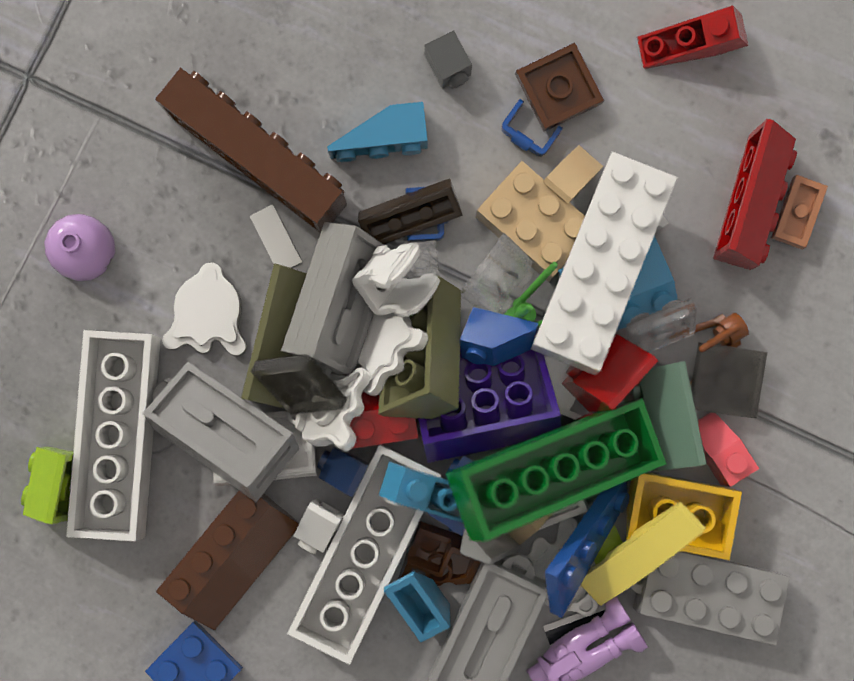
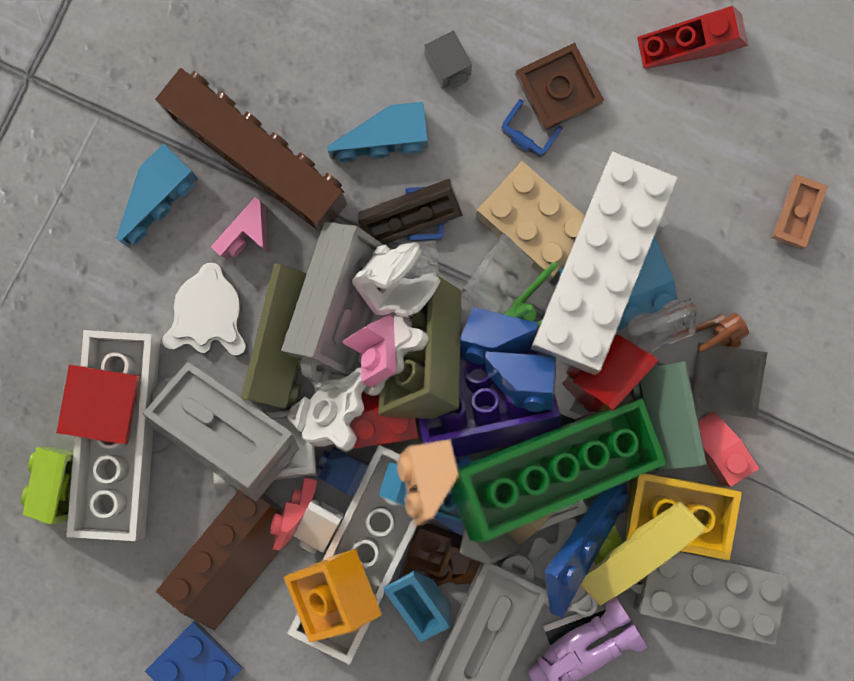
(79, 247): lavender cylinder -> none
(98, 404): none -> red tile
(156, 187): none -> dark azure slope
(250, 223): none -> bright pink slope
(275, 237): white sticker -> none
(286, 524): none -> coral slope
(299, 384): clear smoke plate -> none
(333, 596): none -> light orange slope
(377, 350): none -> bright pink slope
(428, 476): none -> light nougat slope
(524, 378): none -> blue slope
(573, 174): tan slope -> none
(756, 196): red slope -> none

